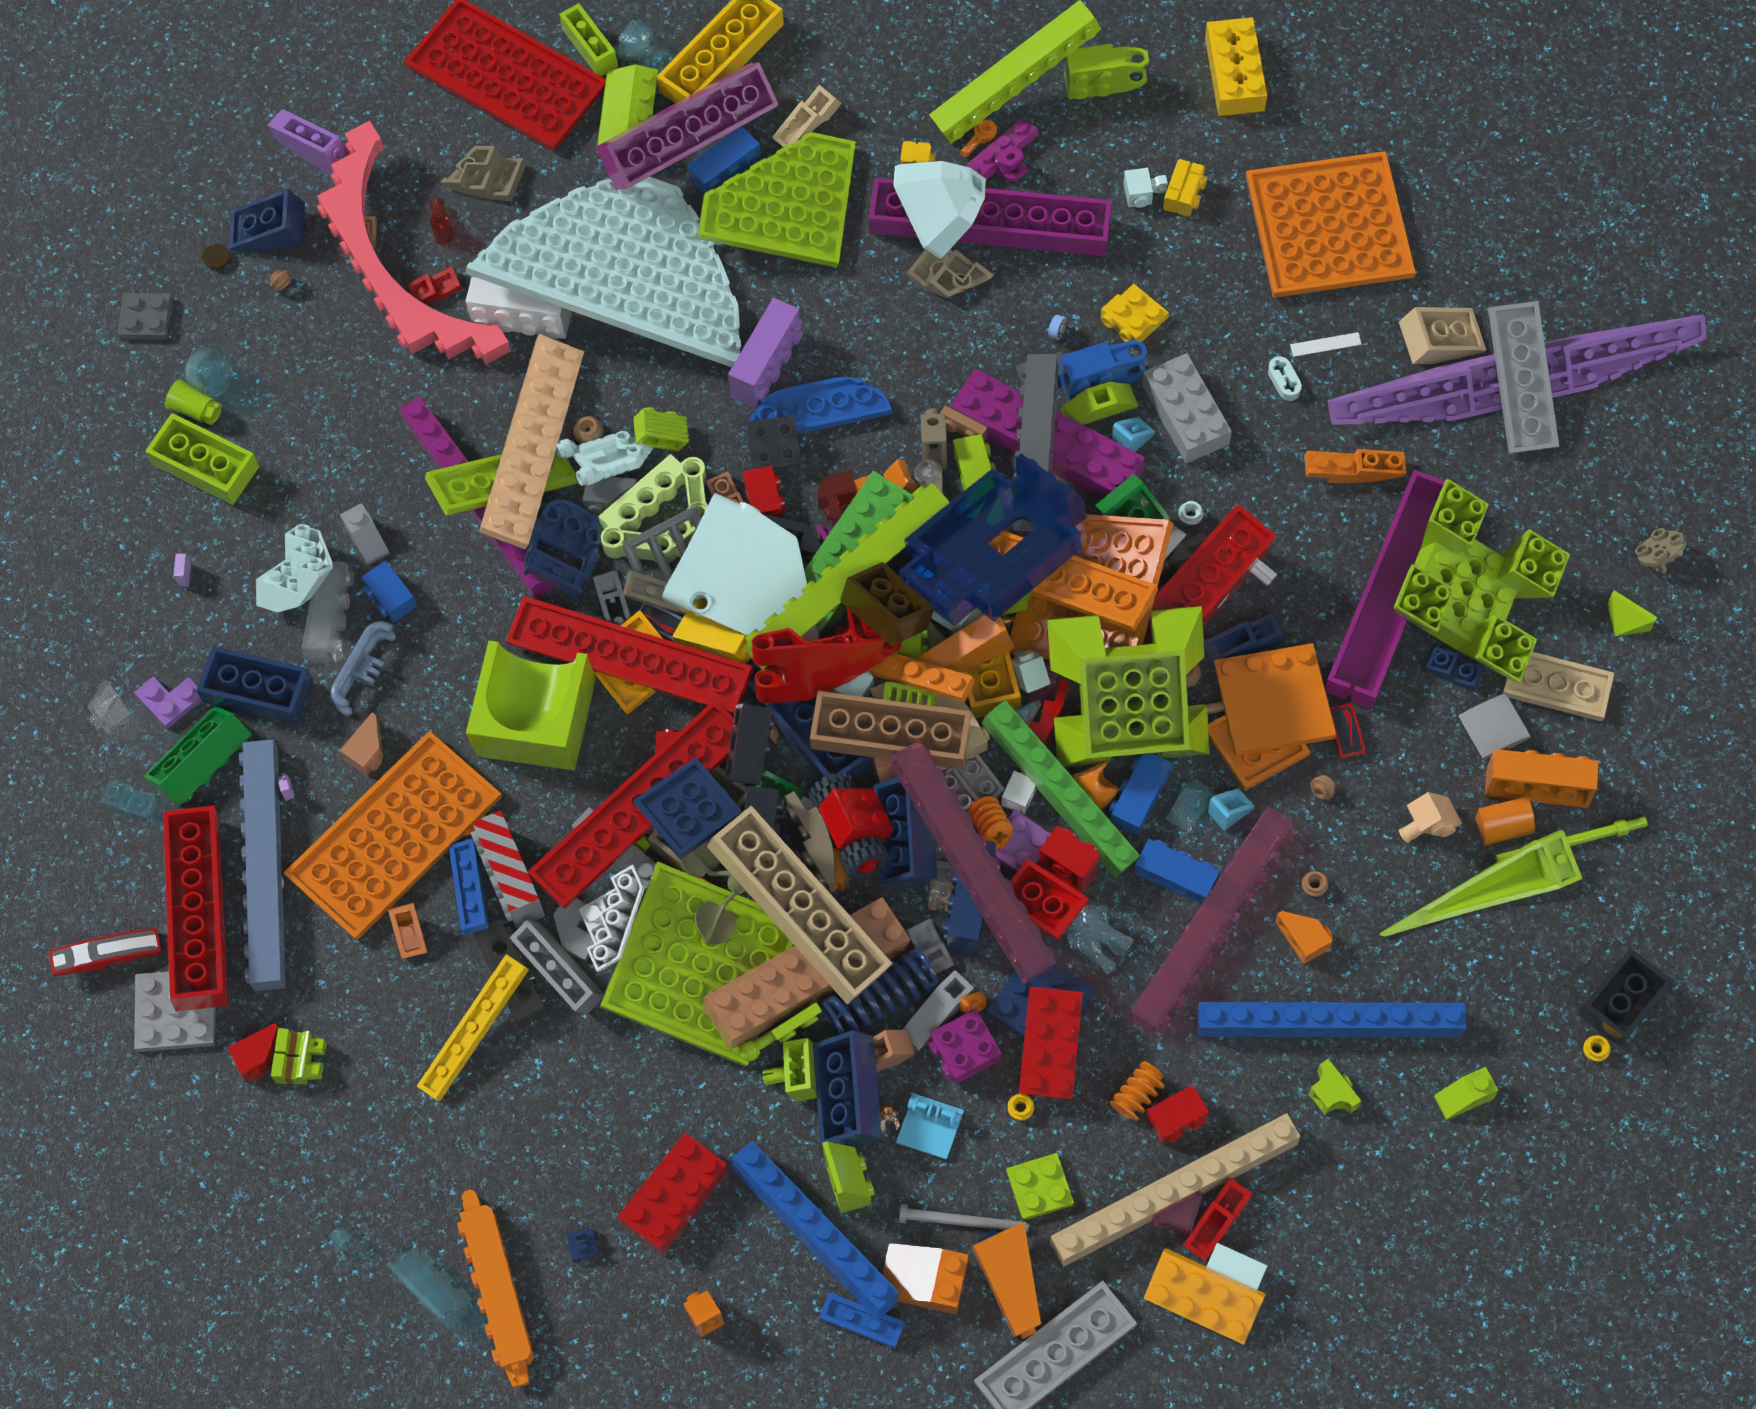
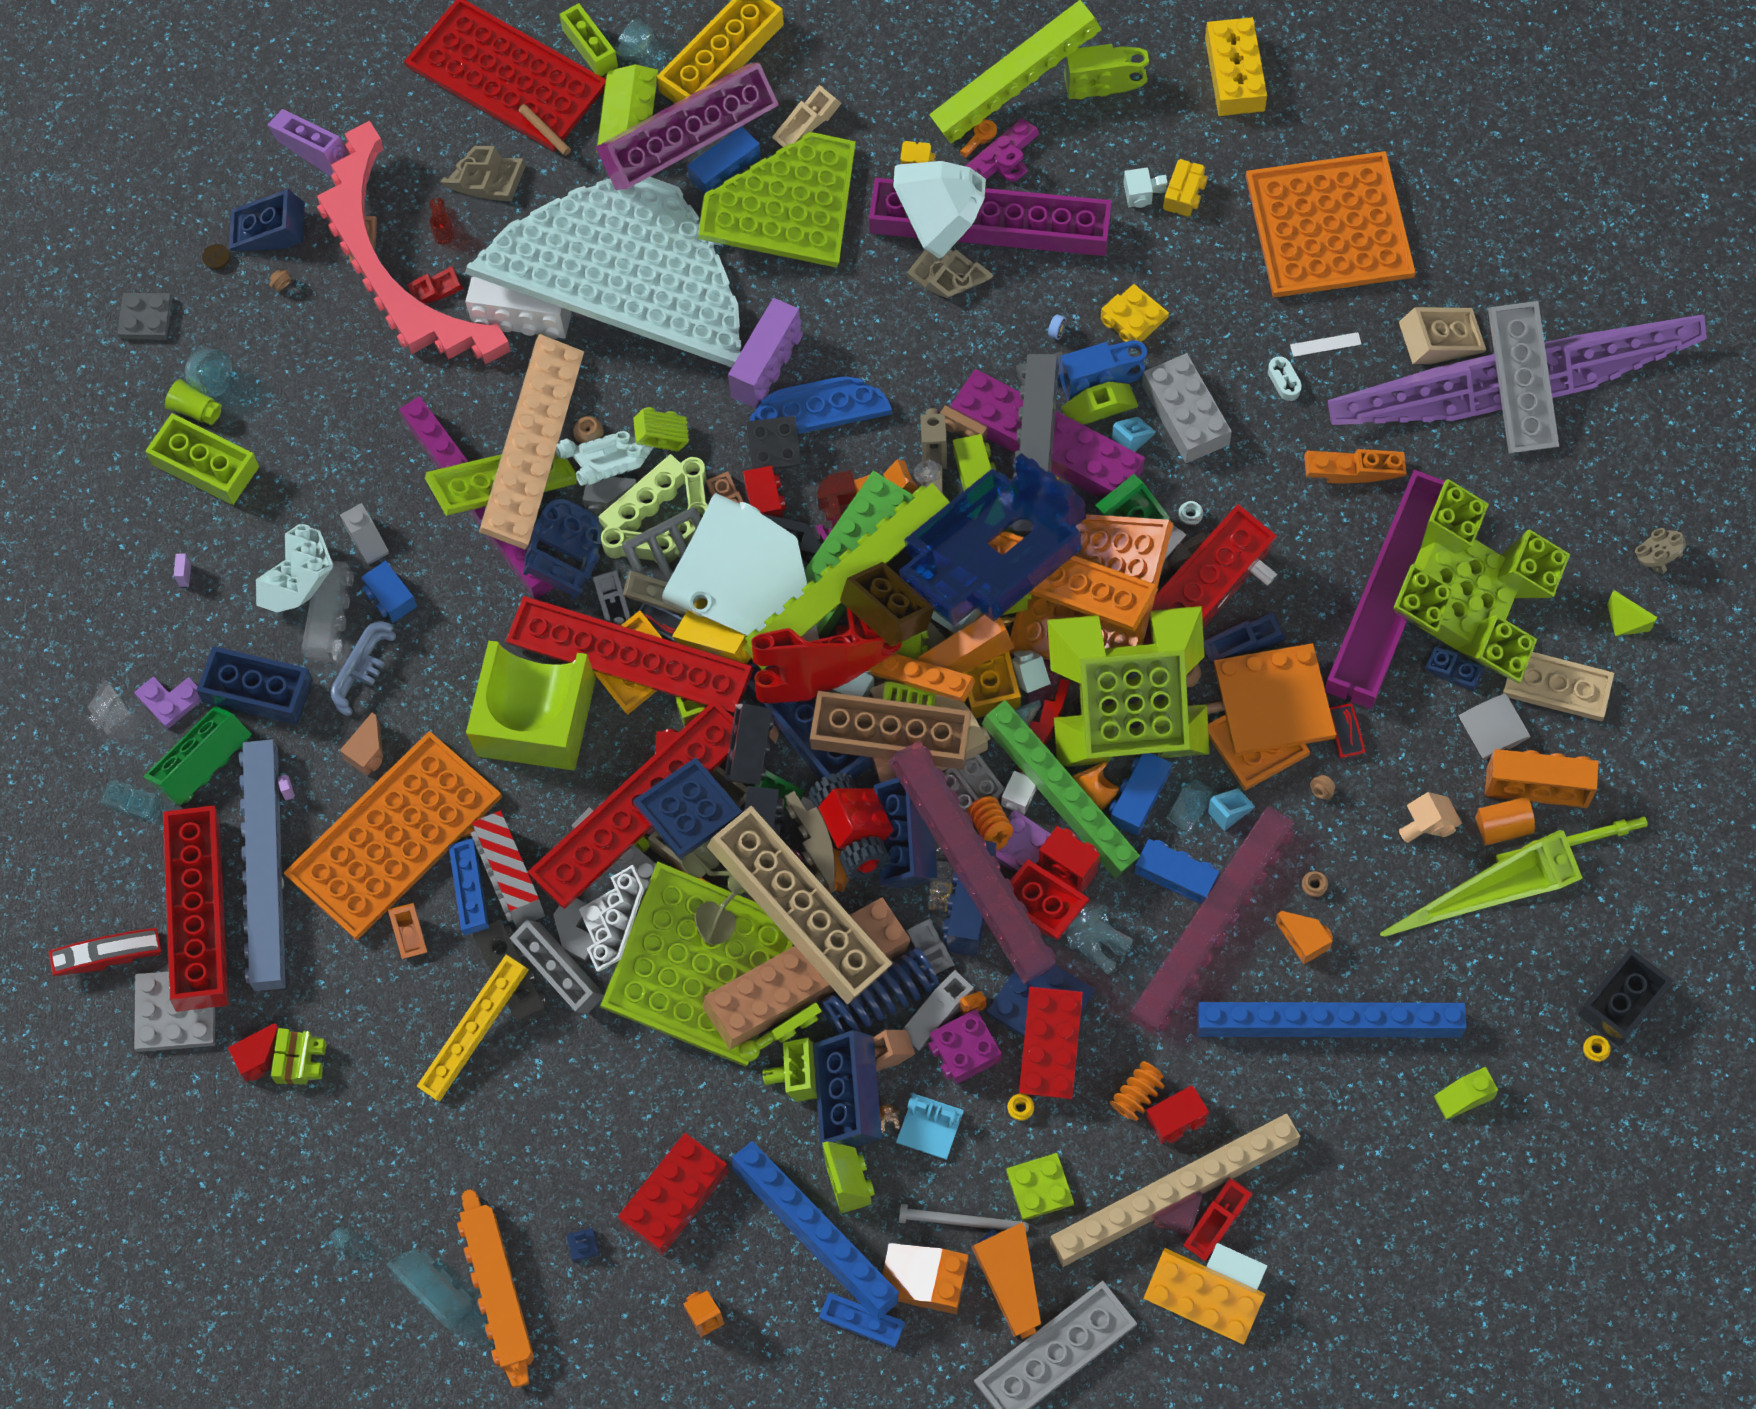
(544, 129): none -> medium nougat piece
(688, 710): none -> lime panel
(1333, 1090): lime brick -> none

